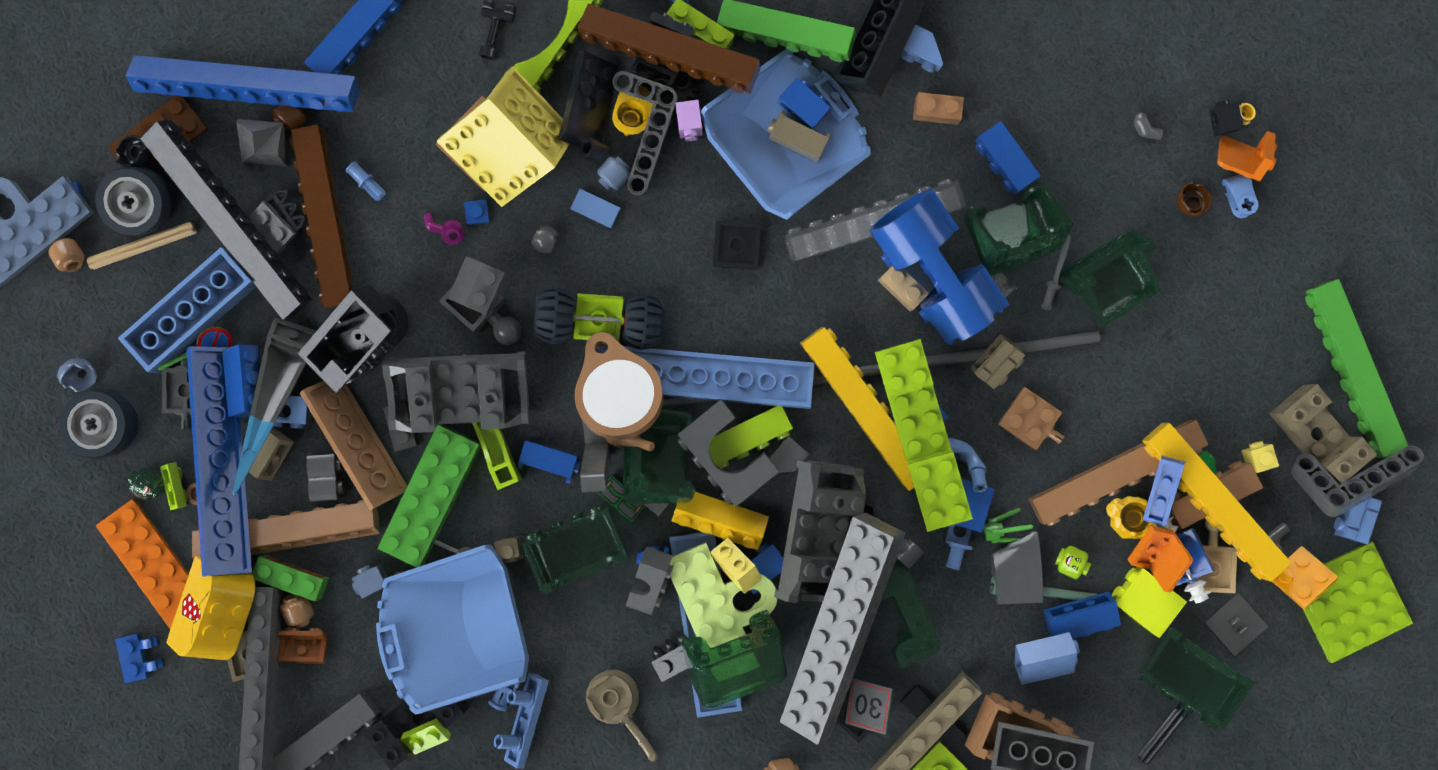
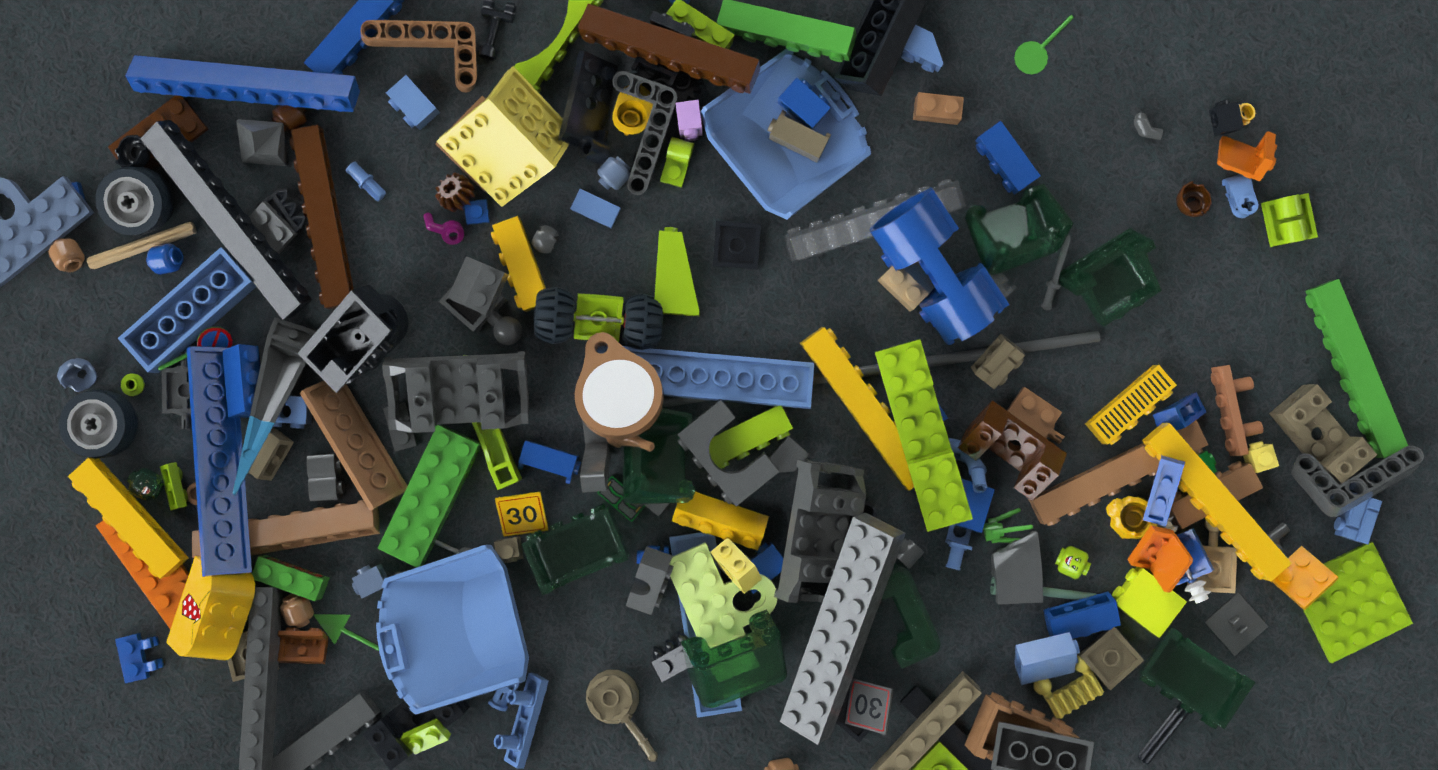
(127, 517): none -> yellow brick
(138, 381): none -> lime plate
(164, 258): none -> blue head
(334, 625): none -> bright green piece
(412, 102): none -> medium blue brick
(429, 40): none -> medium nougat beam
(455, 192): none -> reddish brown gear
(520, 261): none -> yellow brick
(521, 513): none -> yellow piece
(673, 276): none -> lime slope
(677, 162): none -> lime plate
(1032, 56): none -> bright green piece
(1035, 457): none -> reddish brown plate
(1073, 694): none -> light yellow gear
(1111, 657): none -> dark tan plate
(1131, 404): none -> yellow brick
(1181, 412): none -> blue arch
(1231, 418): none -> nougat plate
(1289, 219): none -> lime plate

